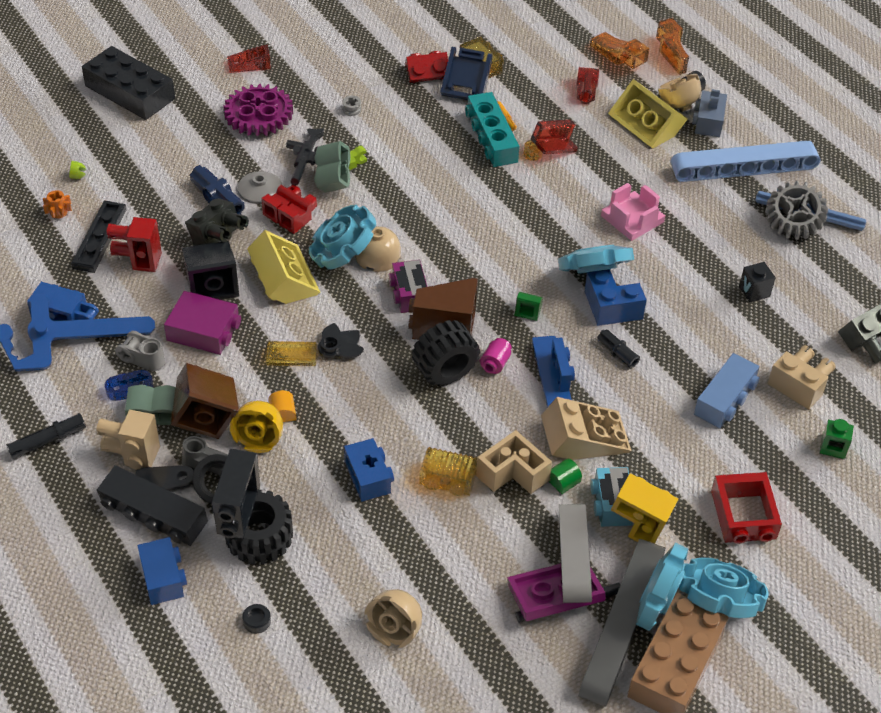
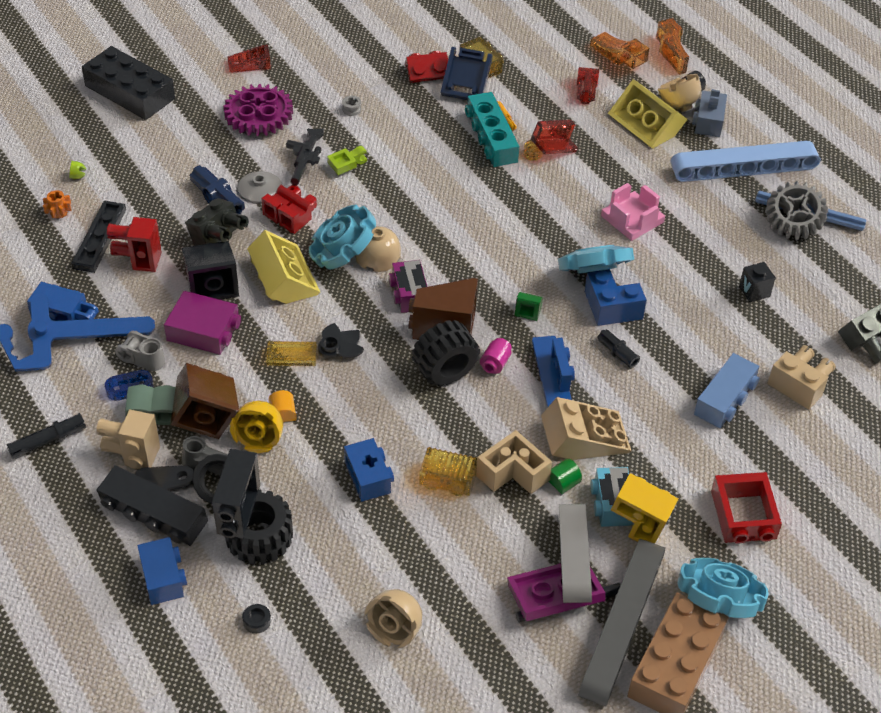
(332, 167): sand green brick -> none
(662, 586): medium azure piece -> none
(836, 431): green brick -> none

